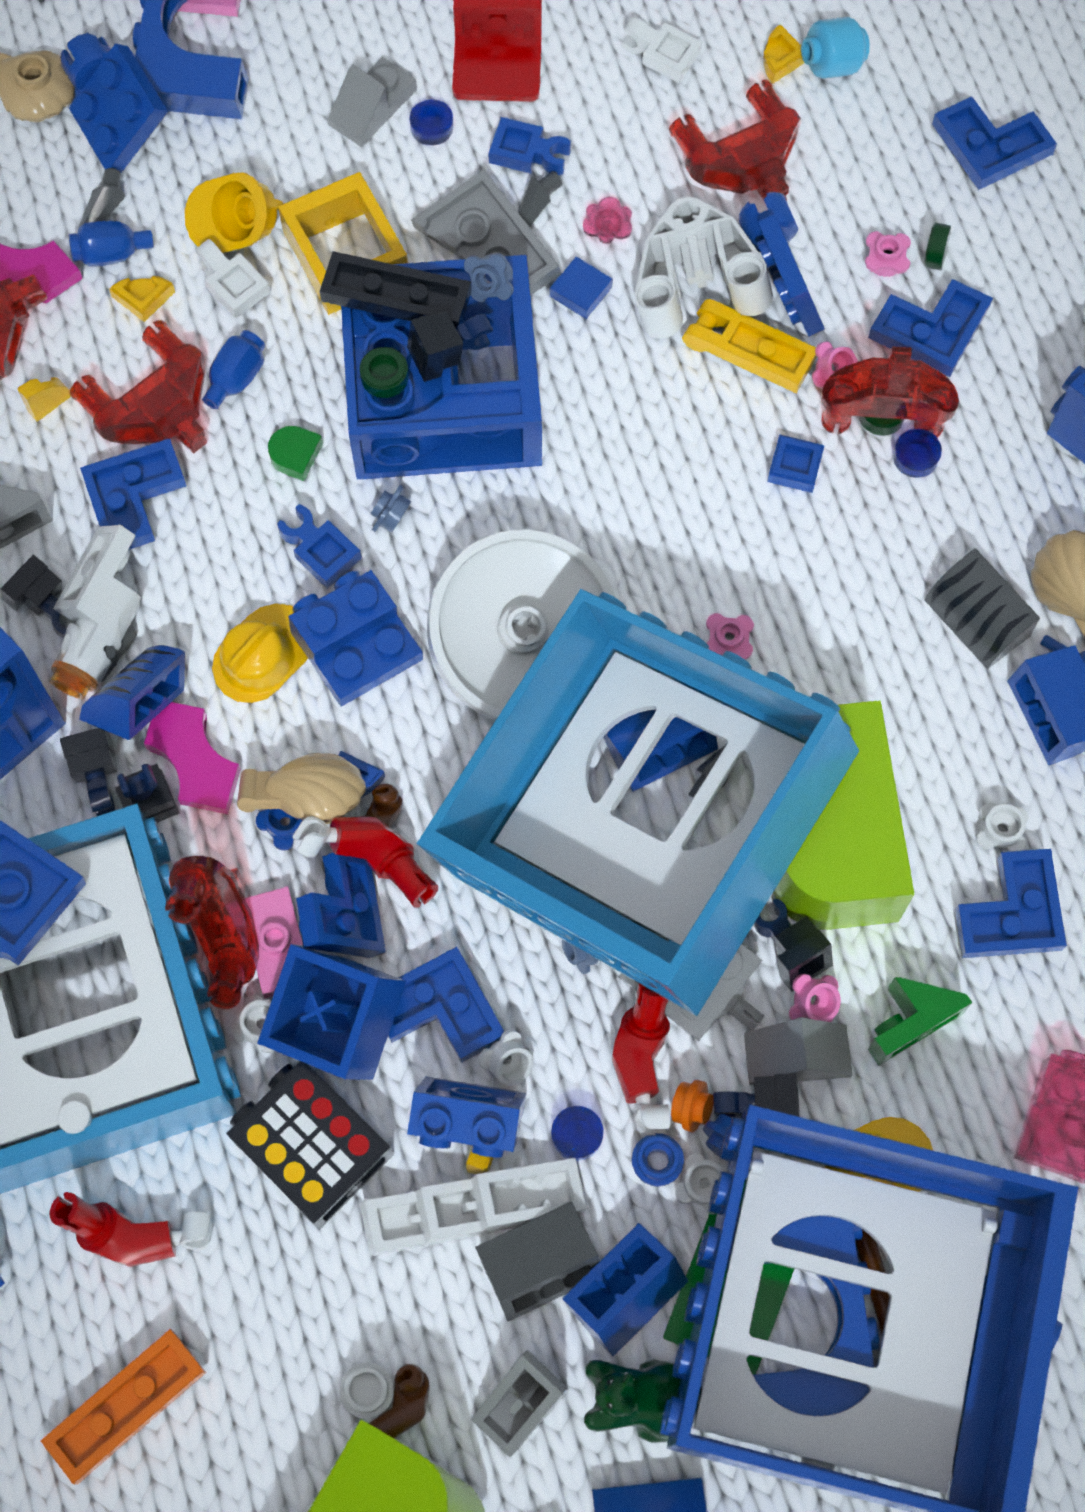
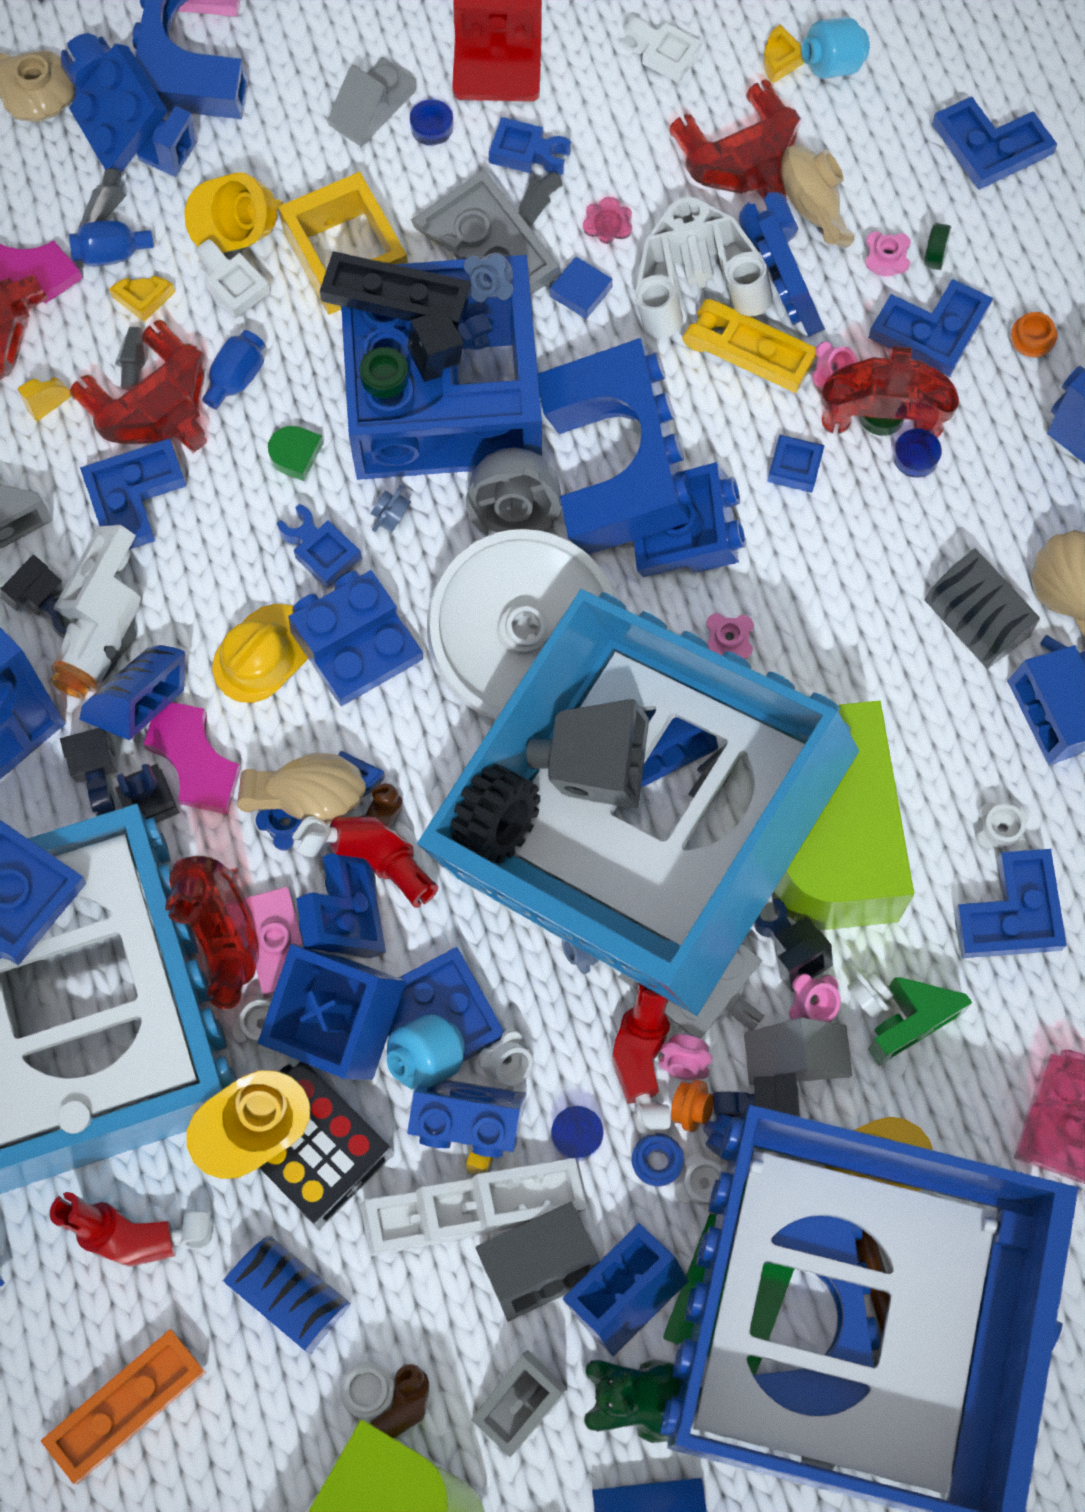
(131, 358): none -> dark grey bar
(170, 143): none -> blue bracket
(247, 1124): none -> yellow piece
(287, 1293): none -> blue brick
(425, 1051): none -> medium azure head
(495, 813): none -> black tyre
(513, 492): none -> light grey cylinder
(596, 752): none -> dark grey torso
(650, 491): none -> blue arch
(686, 1057): none -> bright pink plate
(709, 538): none -> blue plate
(813, 190): none -> tan animal
(871, 993): none -> white plate
(1034, 334): none -> orange plate

